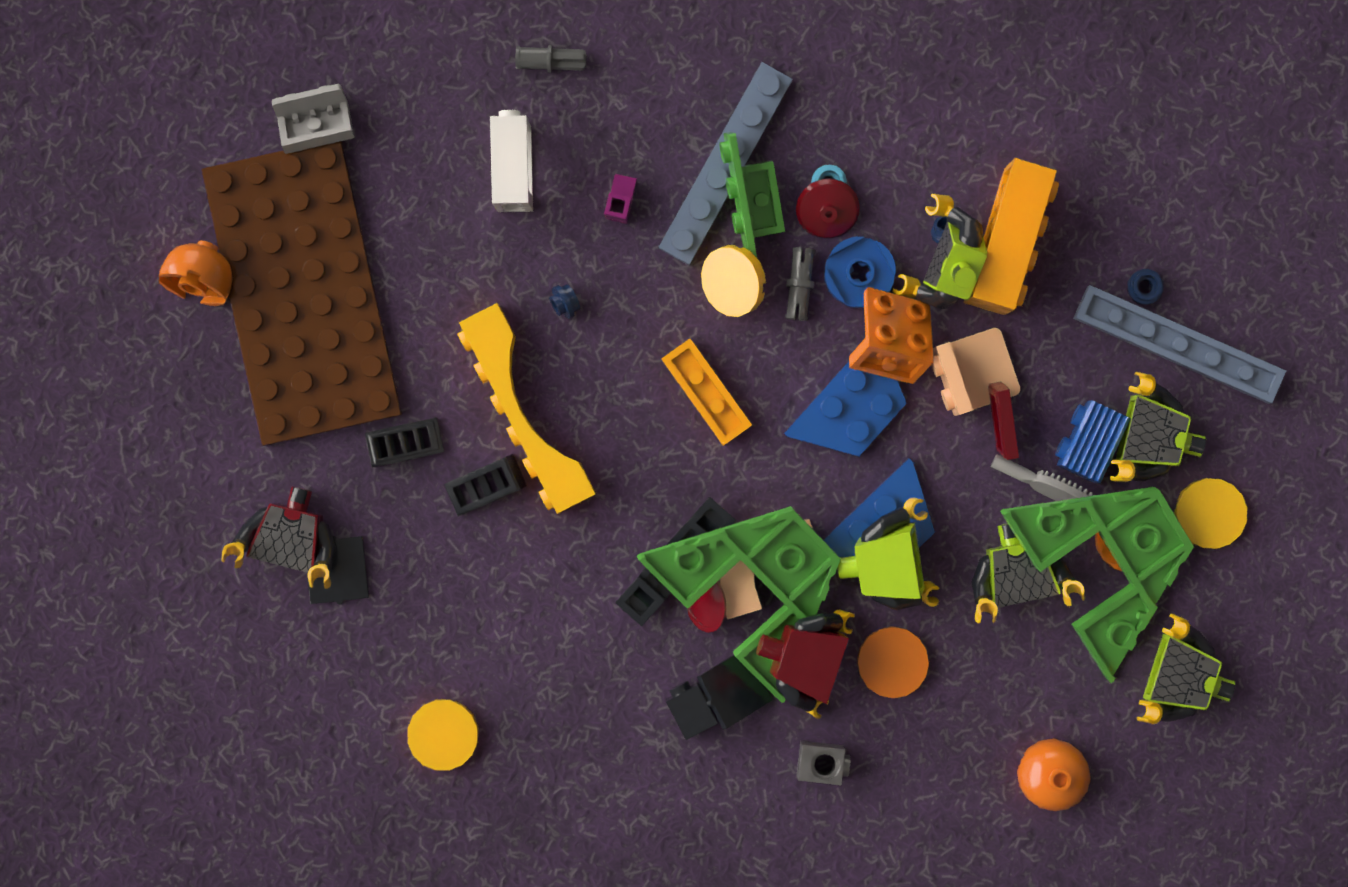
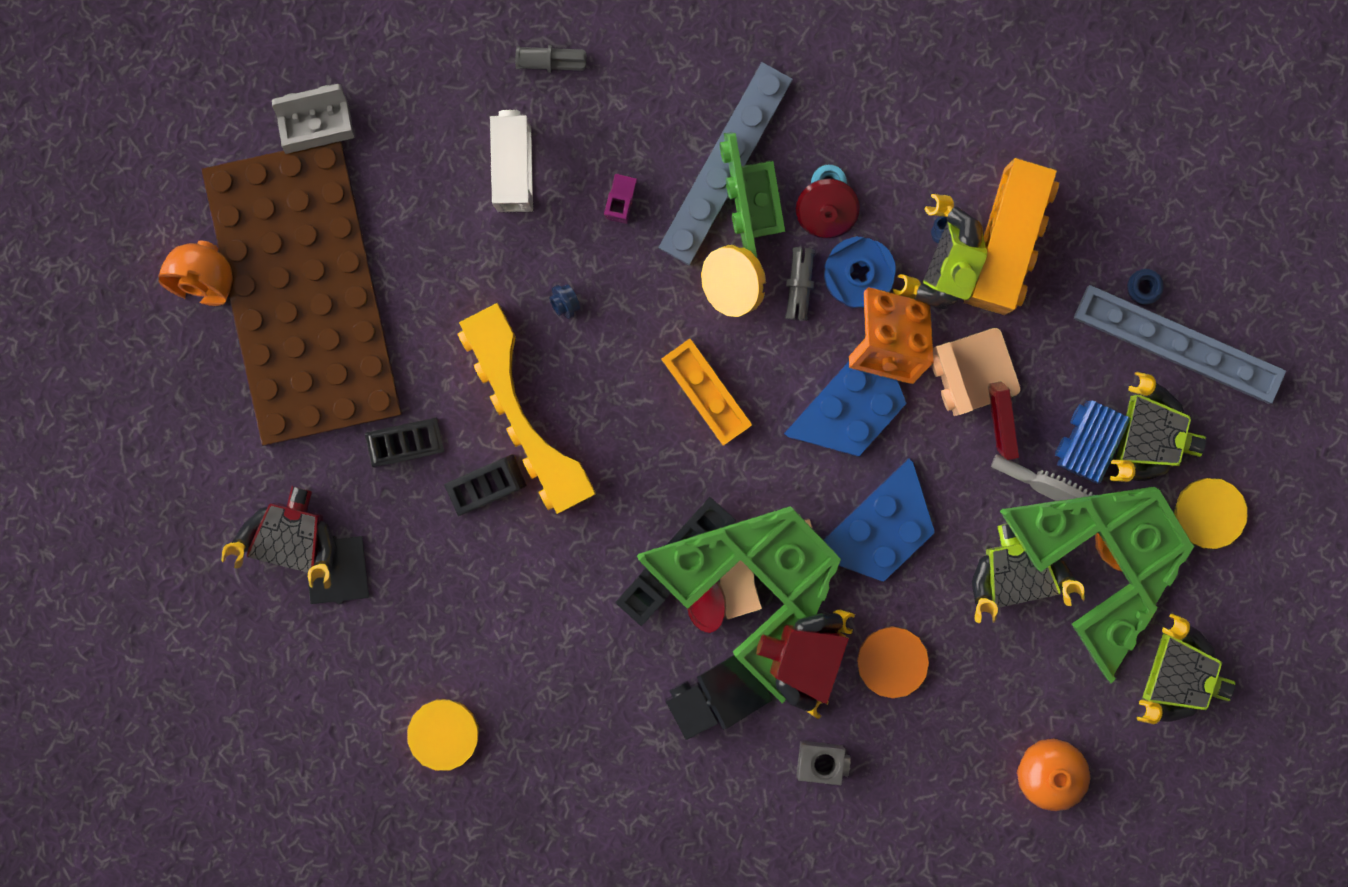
(890, 561): lime torso -> none

